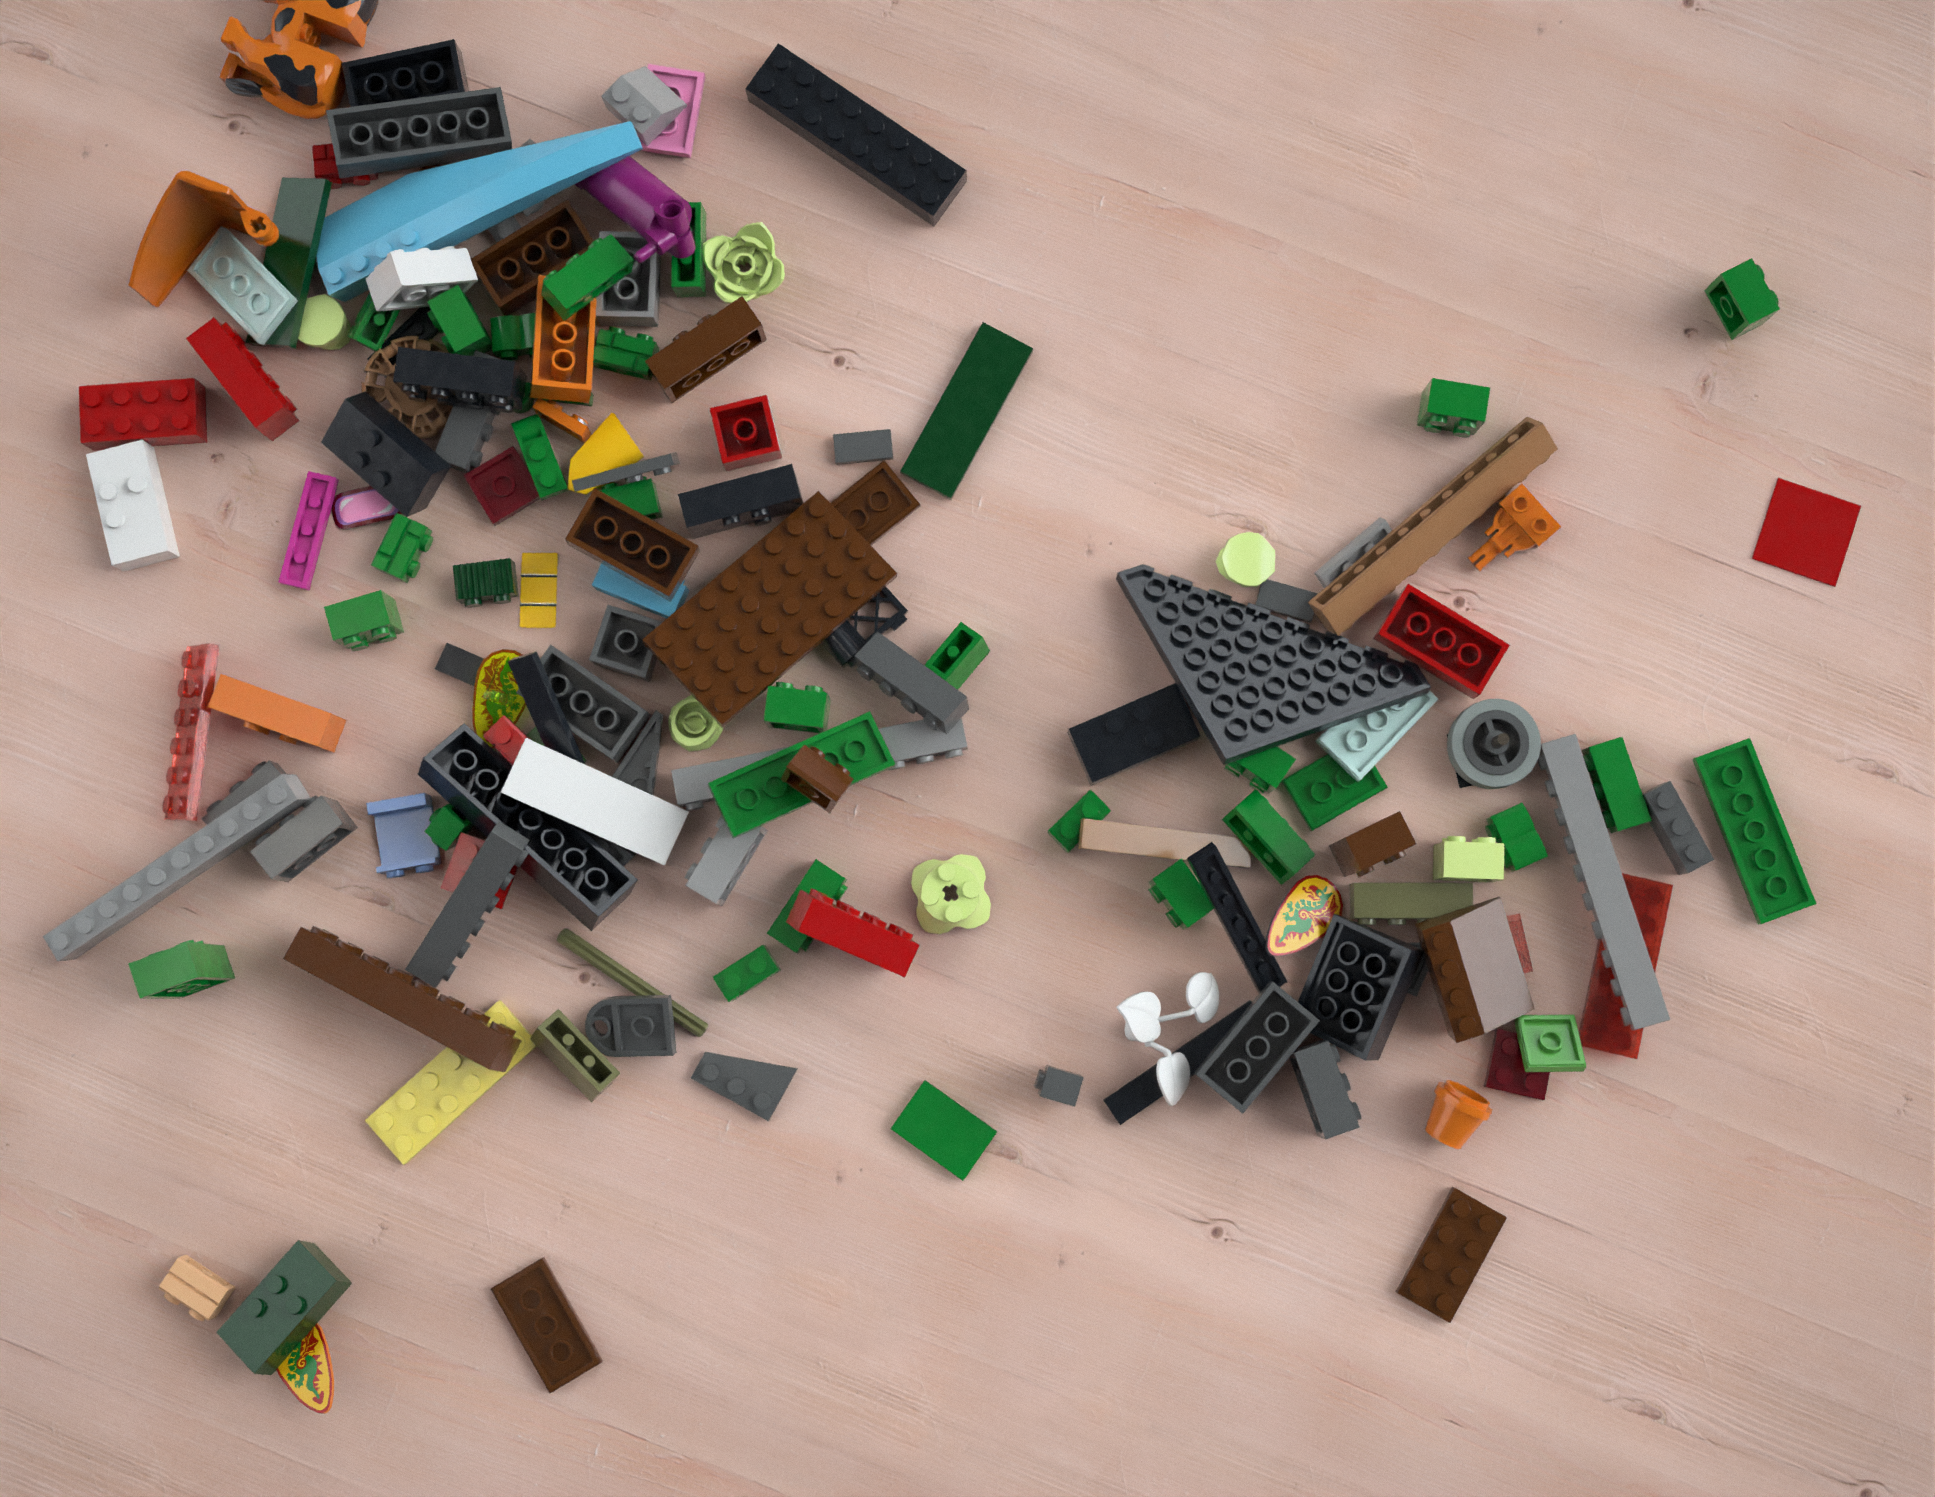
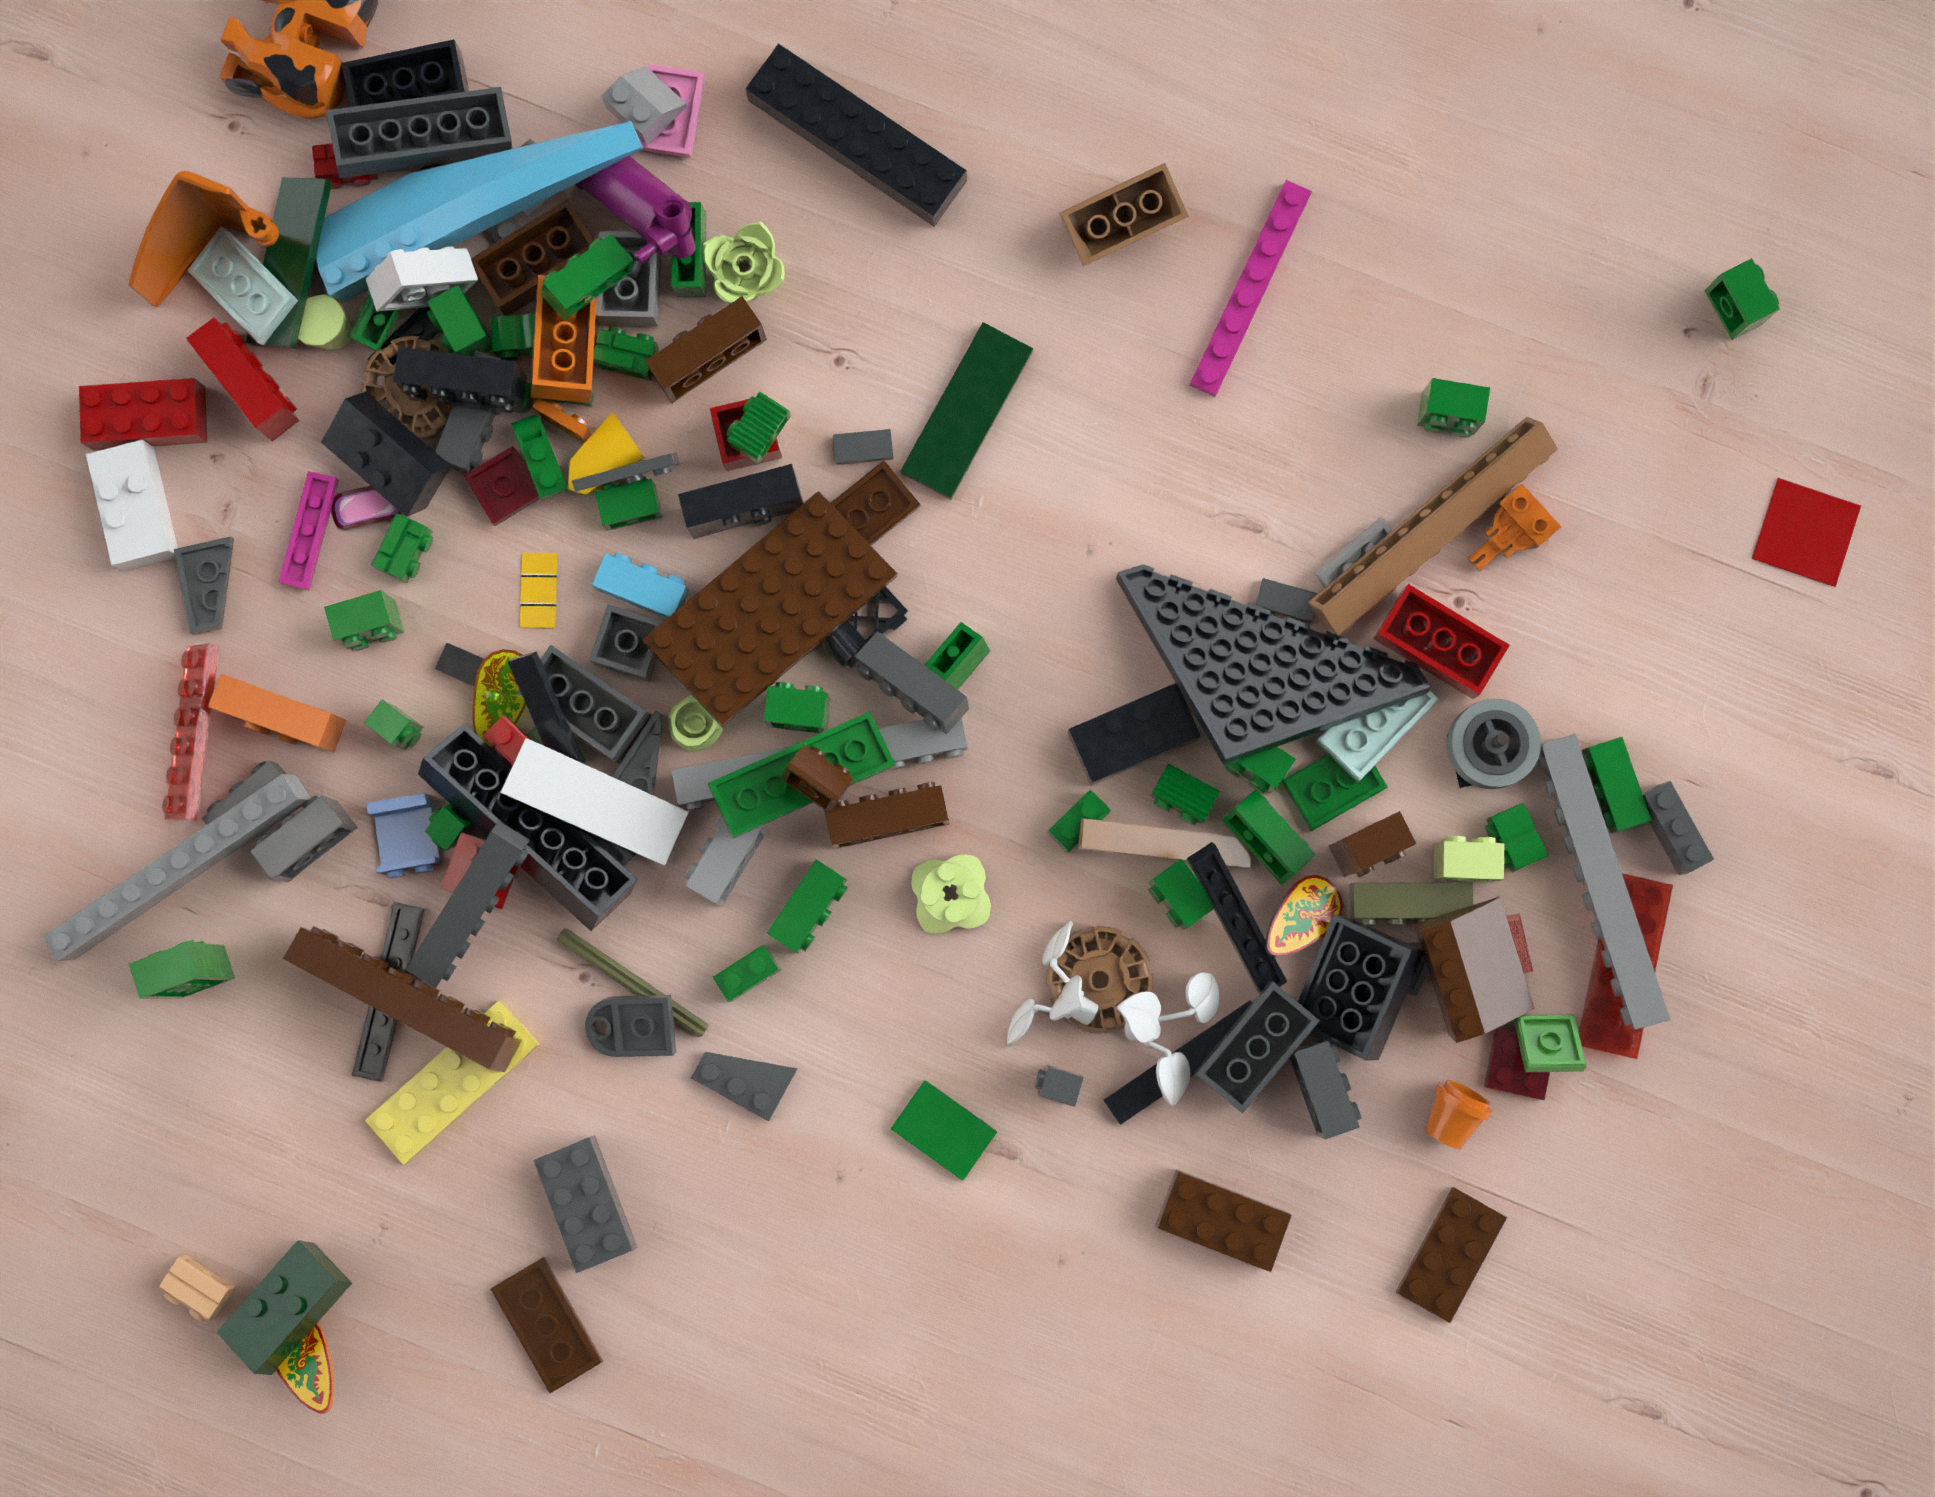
(204, 582): none -> dark grey wing
(378, 1026): none -> black tile
(394, 725): none -> green brick
(485, 581): dark green brick -> none
(574, 1055): olive brick -> none
(585, 1204): none -> dark grey brick
(632, 545): reddish brown brick -> none
(757, 427): none -> green brick
(855, 934): red brick -> none
(887, 816): none -> reddish brown brick
(1070, 1002): none -> white plant
(1104, 961): none -> medium nougat plate
(1123, 214): none -> medium nougat windscreen
(1184, 794): none -> green brick
(1223, 1220): none -> reddish brown brick
(1246, 559): yellowish green hat -> none
(1250, 288): none -> dark pink plate
(1754, 831): green plate -> none

